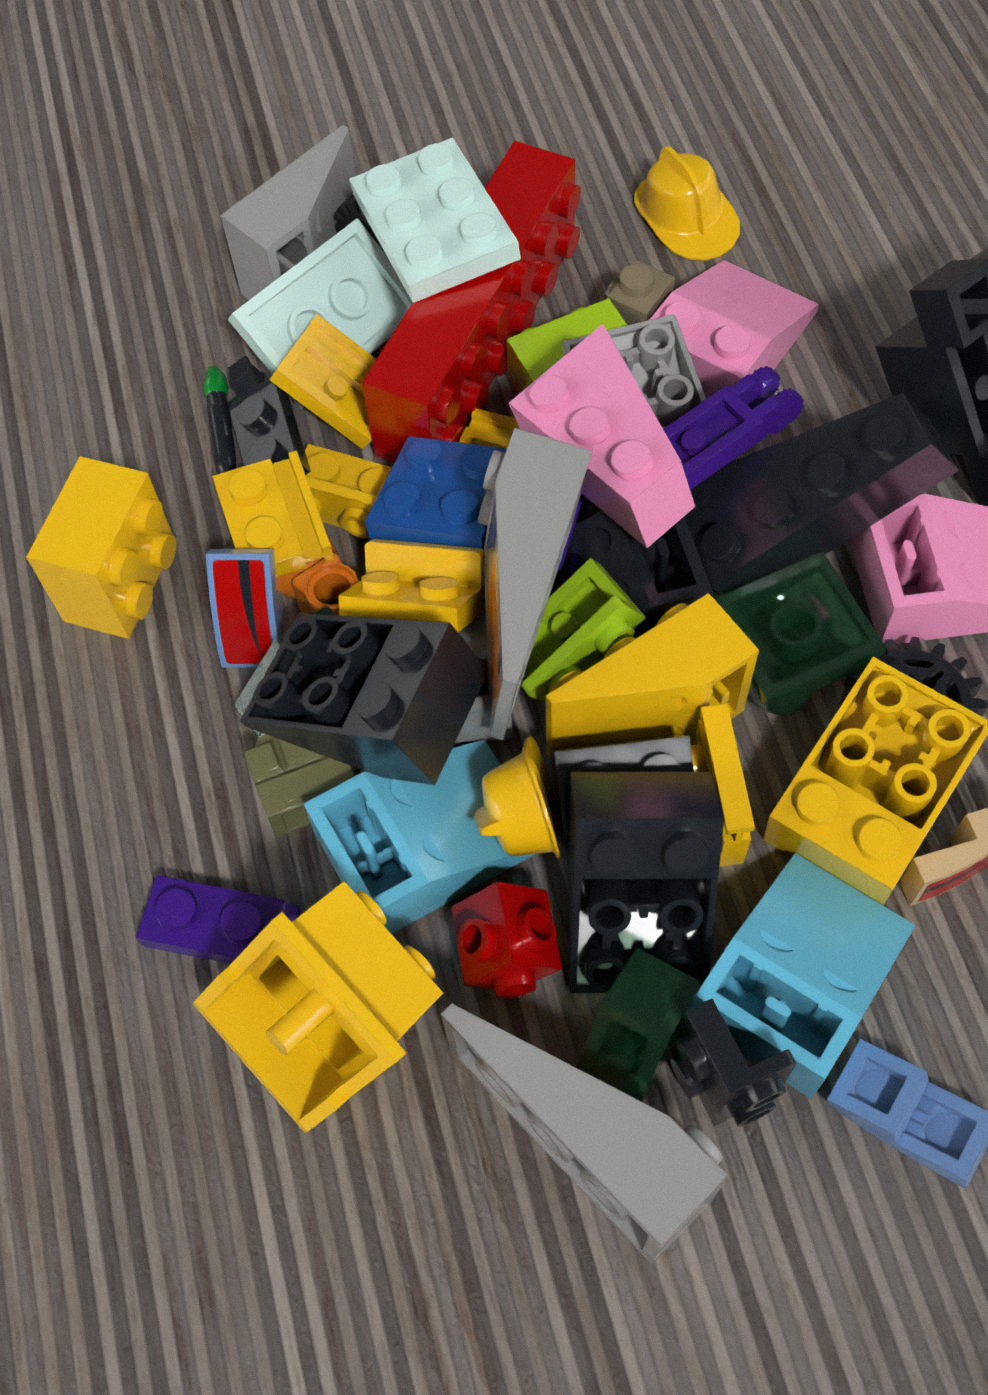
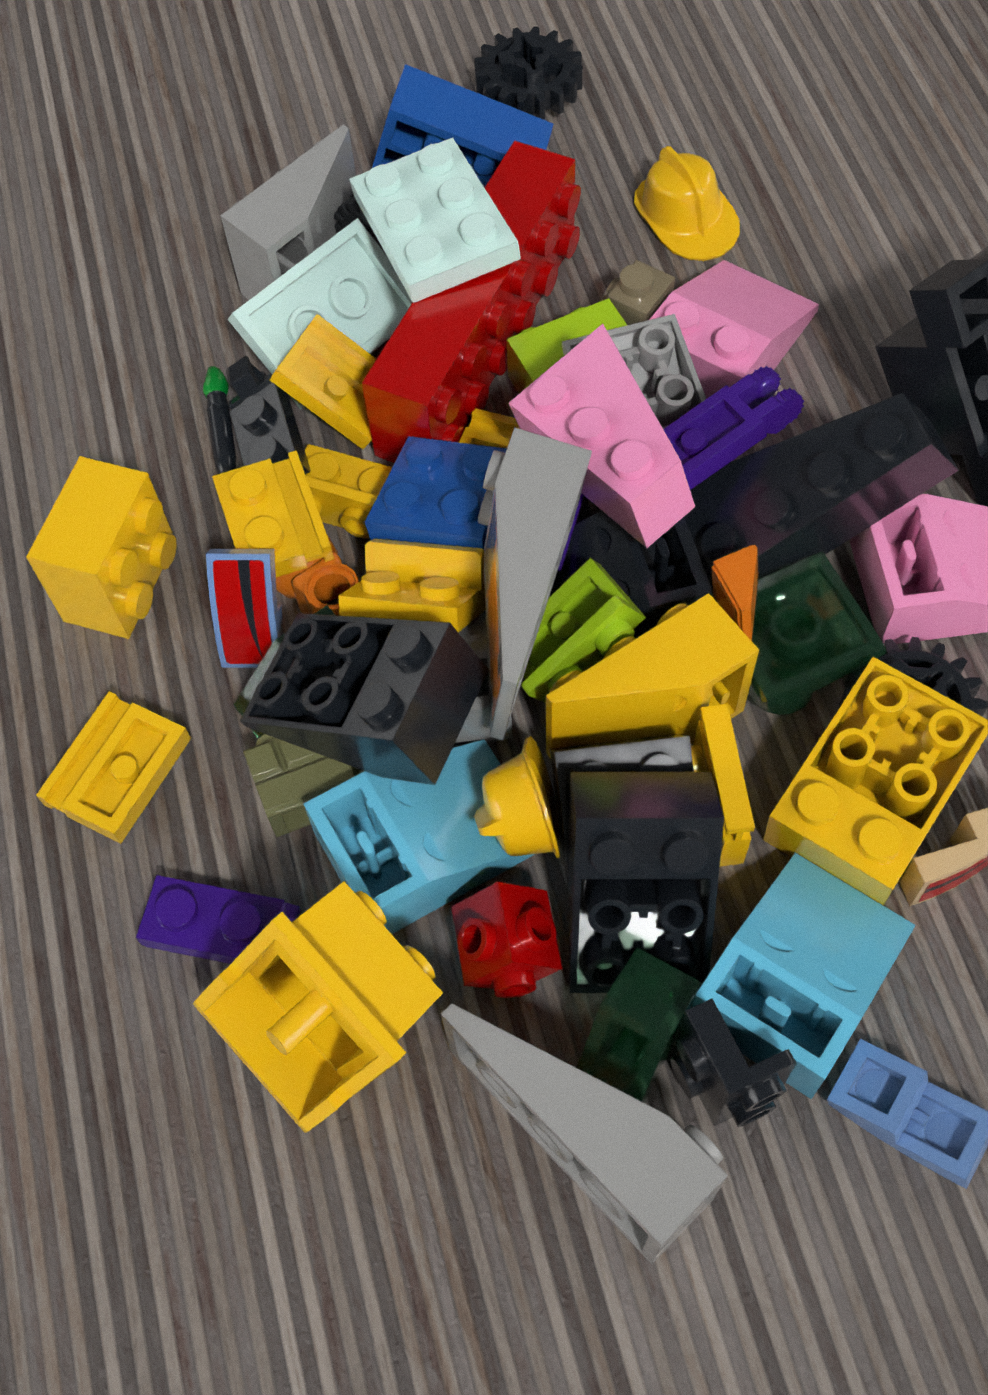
(114, 767): none -> yellow plate
(435, 110): none -> blue wedge
(530, 71): none -> black gear
(736, 586): none -> orange slope

